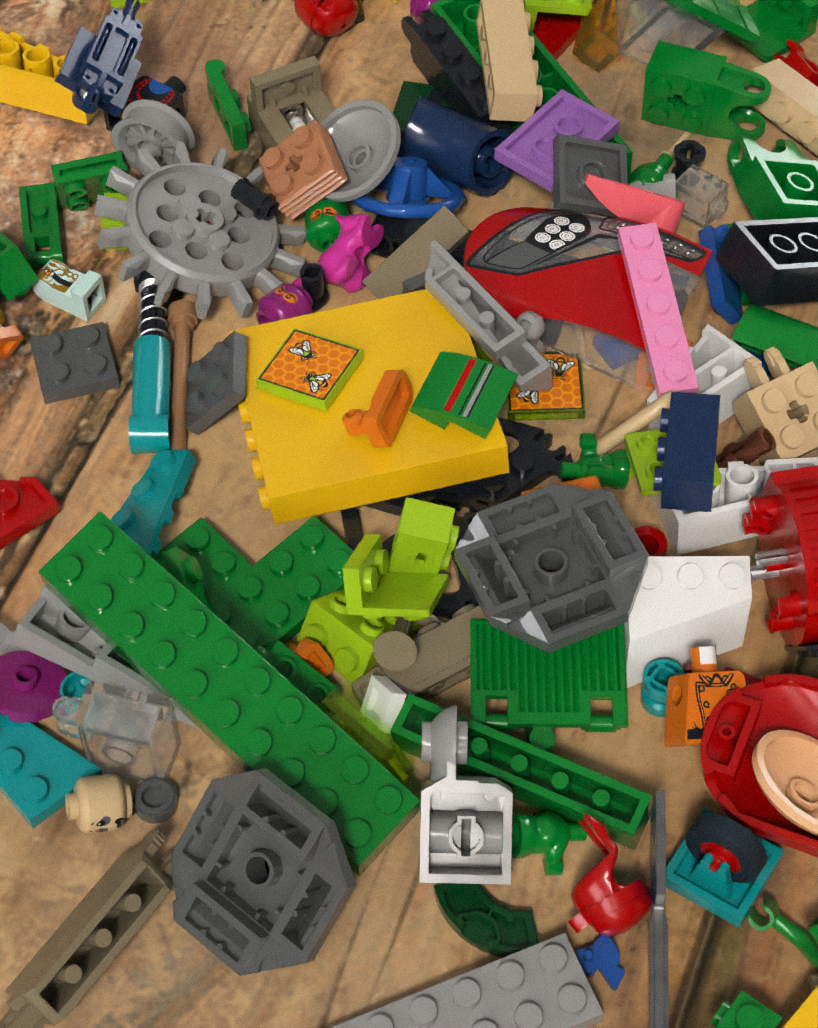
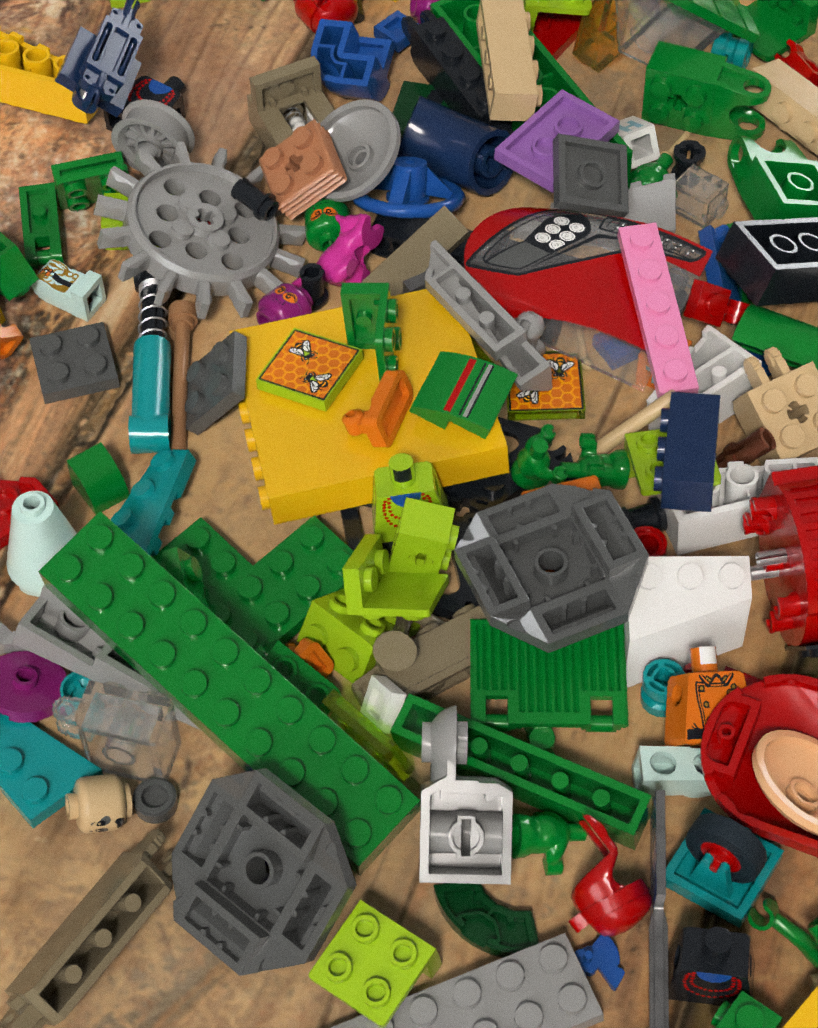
(35, 536): none -> light aqua cone
(97, 478): none -> green brick
(227, 105): green plate -> none
(350, 63): none -> blue brick
(370, 321): none -> green bracket
(373, 964): none -> lime bracket
(391, 29): none -> blue plate
(397, 482): none -> lime torso
(533, 462): none -> green piece
(636, 203): coral piece -> none
(641, 139): none -> white brick
(647, 515): none -> black bush
(669, 769): none -> light aqua leg
(710, 966): none -> black torso
(712, 305): none -> red plate
(735, 49): none -> teal wheel

